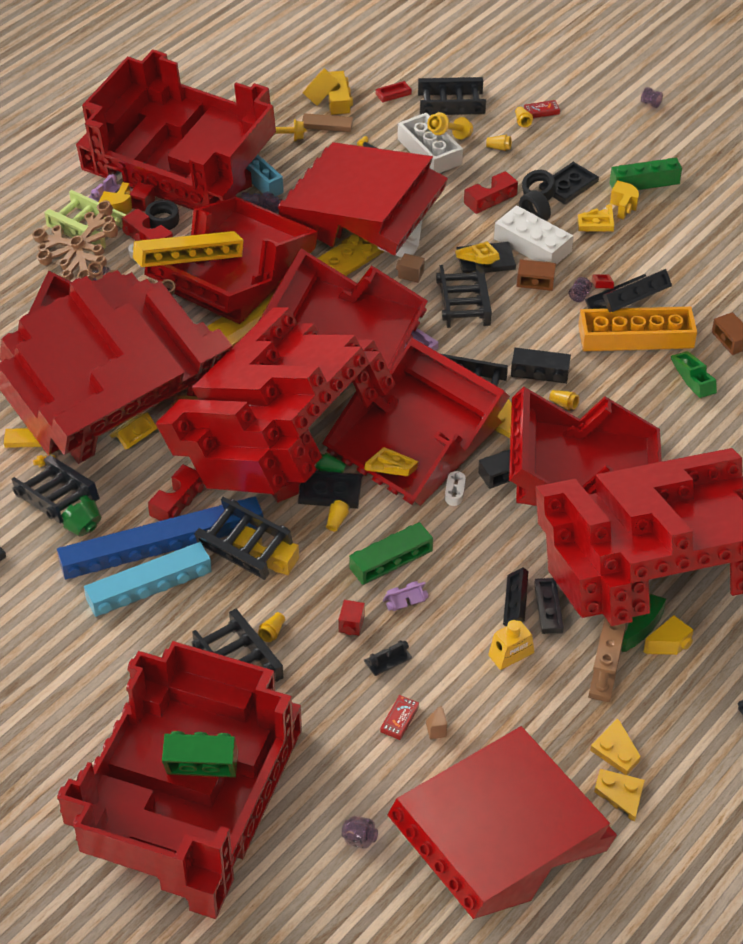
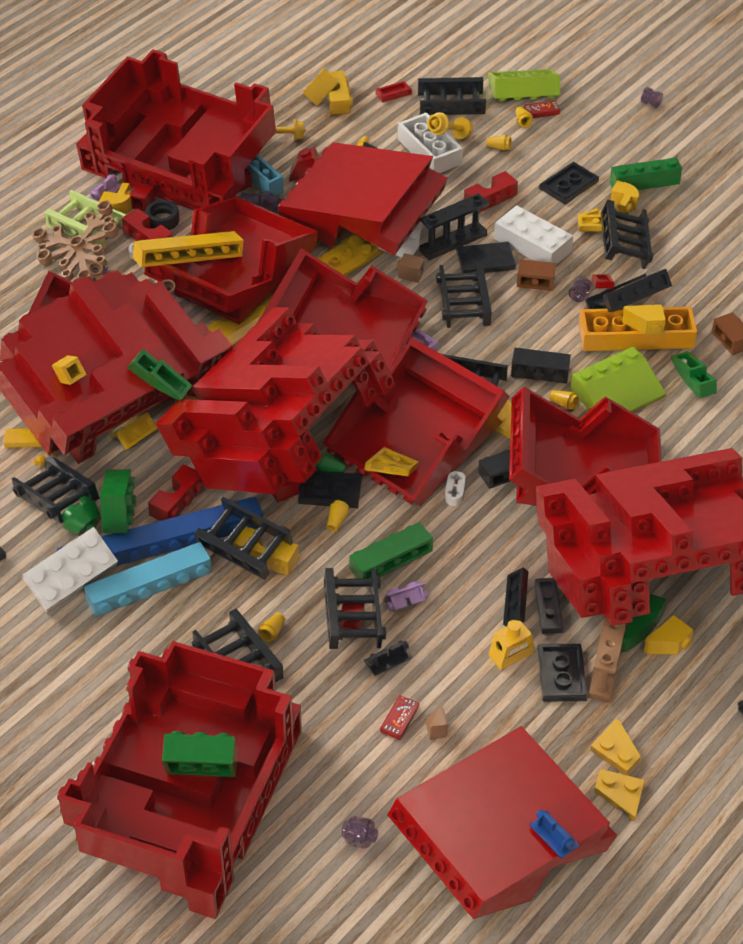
(69, 370): none -> yellow brick
(70, 569): none -> white brick
(117, 501): none -> green brick
(159, 375): none -> green slope
(302, 162): none -> red slope
(327, 122): medium nougat tile -> none
(335, 616): none -> black fence
(462, 235): none -> black fence
(480, 253): yellow wing -> none
(524, 84): none -> lime slope
(539, 201): black tyre -> none
(540, 175): black tyre -> none
(553, 834): none -> blue hinge
(562, 672): none -> black tile
(611, 236): none -> black fence
(622, 378): none -> lime slope
(645, 318): none -> yellow slope

